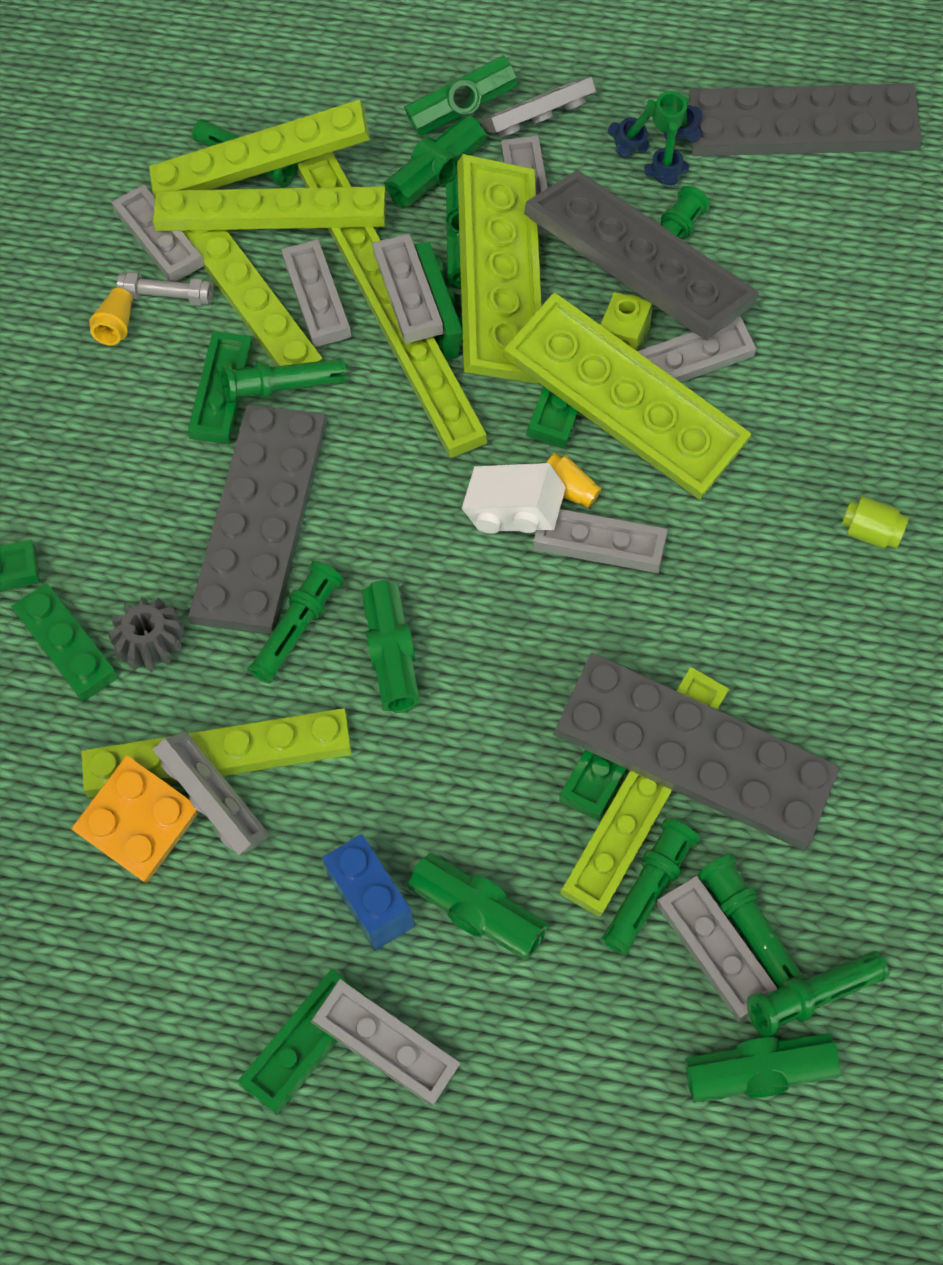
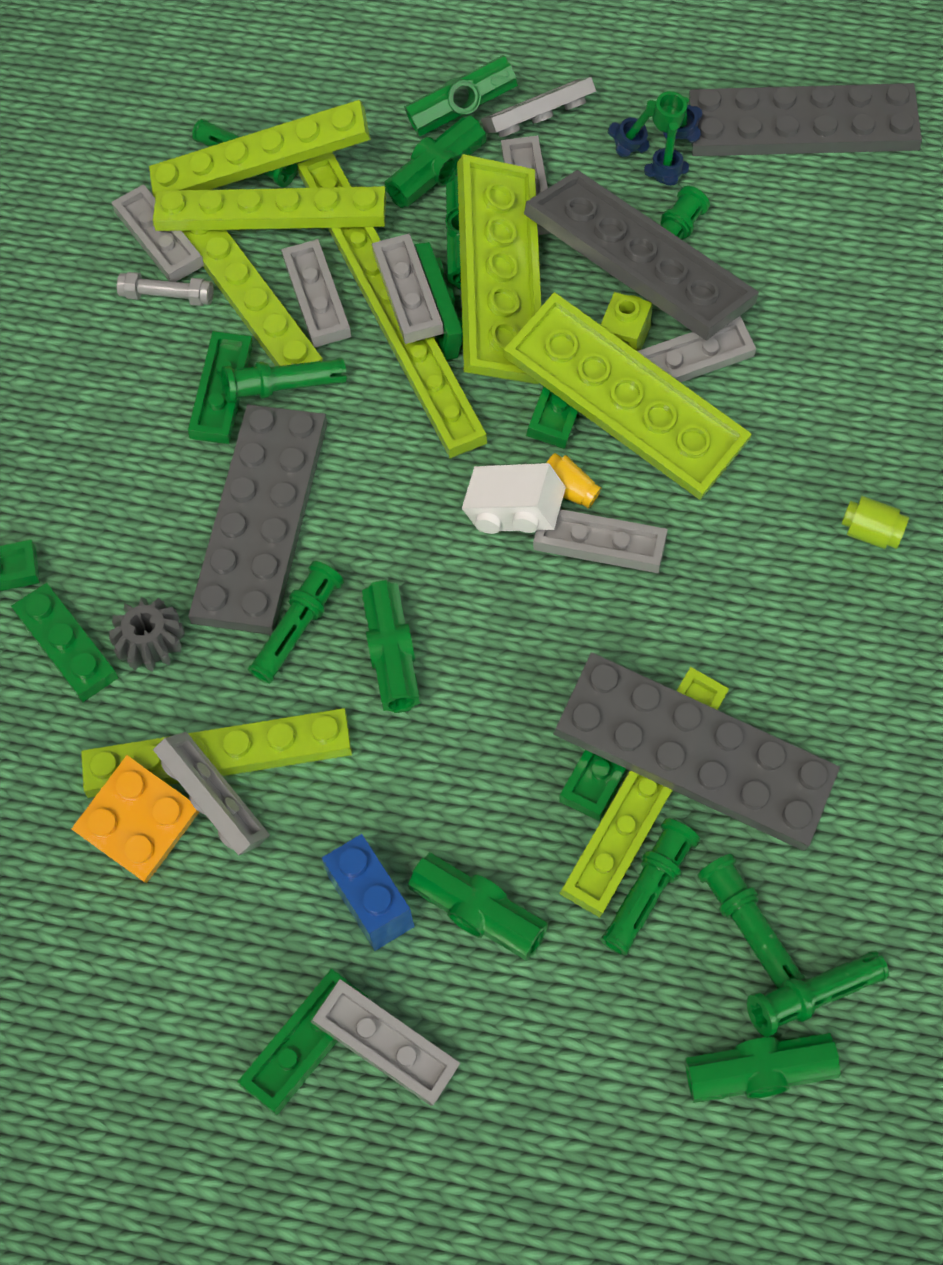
(112, 318): yellow cone -> none
(715, 945): light grey plate -> none

